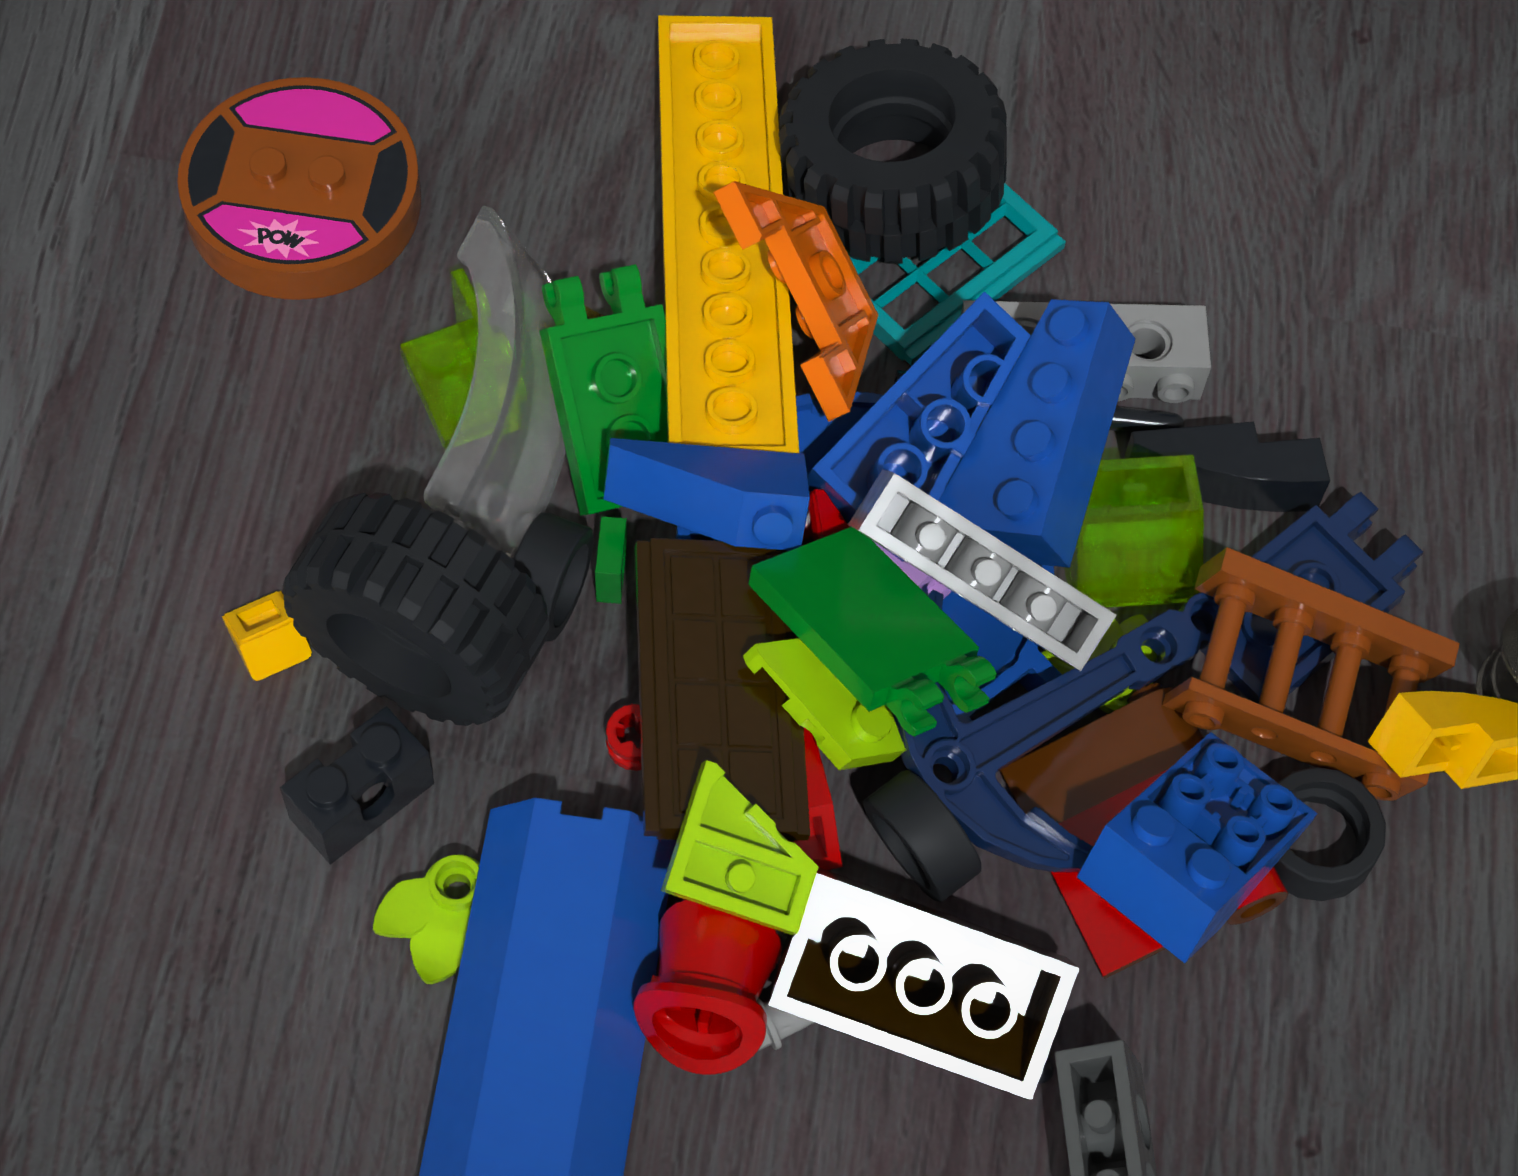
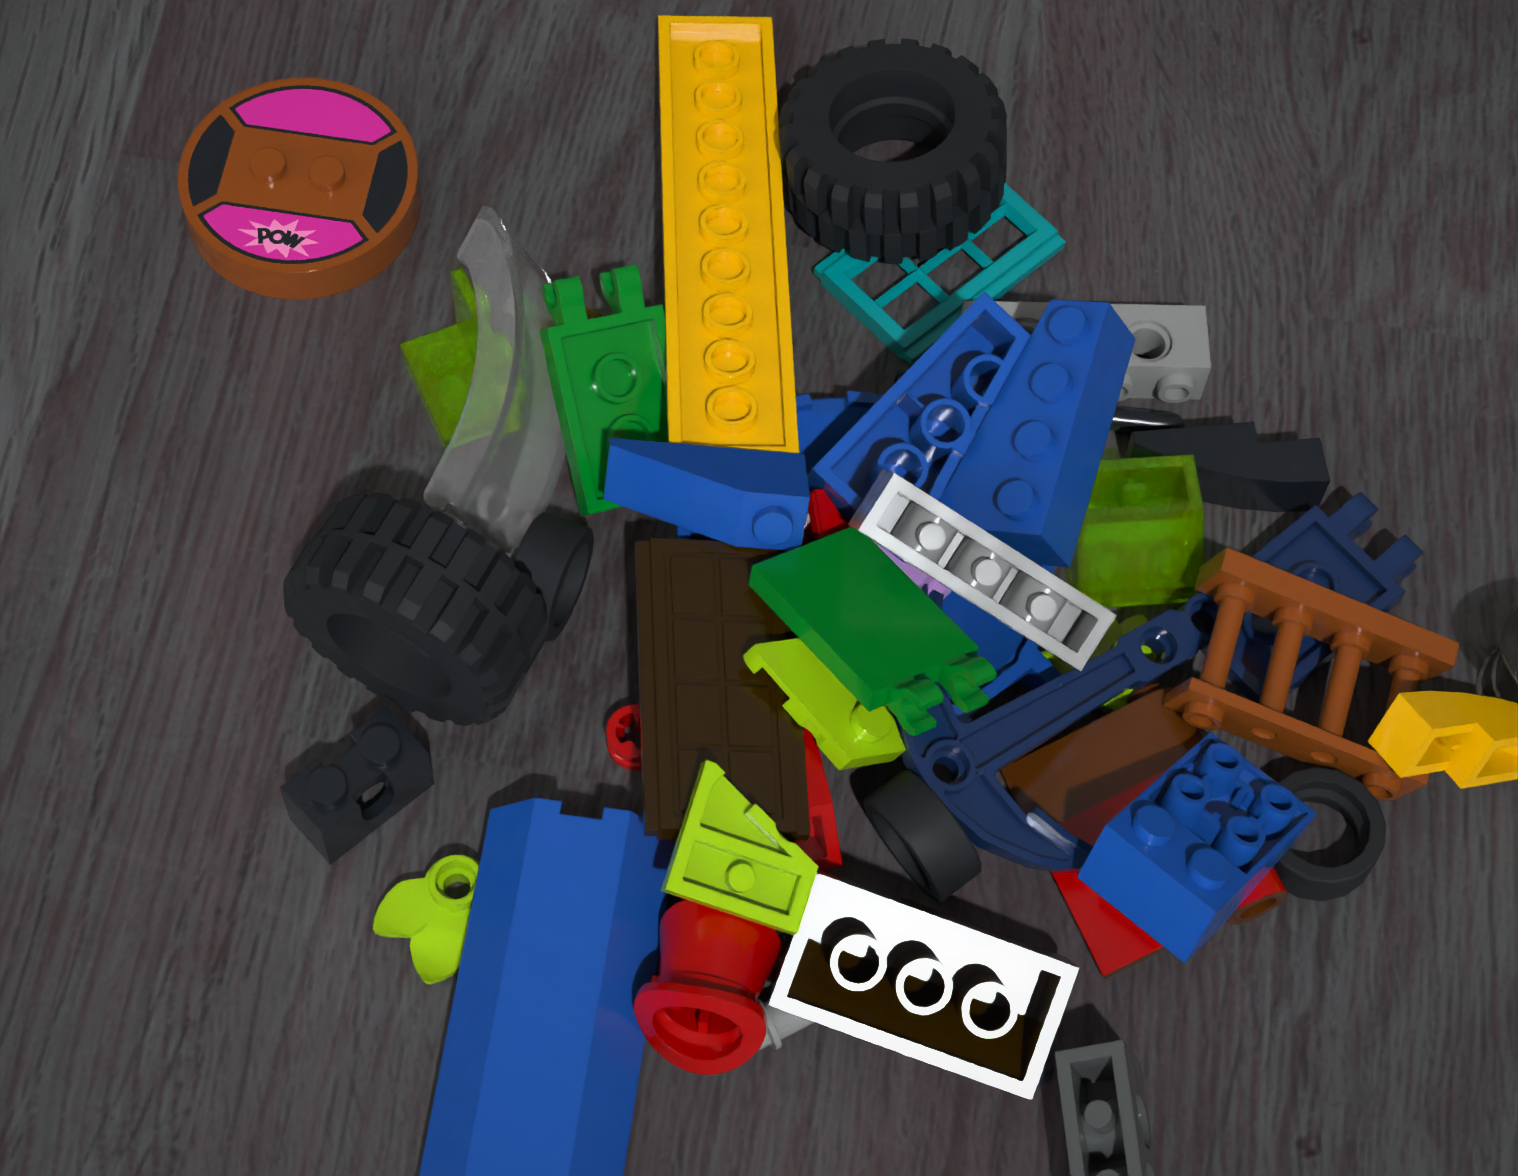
(266, 636): yellow slope -> none
(611, 560): green tile -> none
(821, 278): orange wing -> none

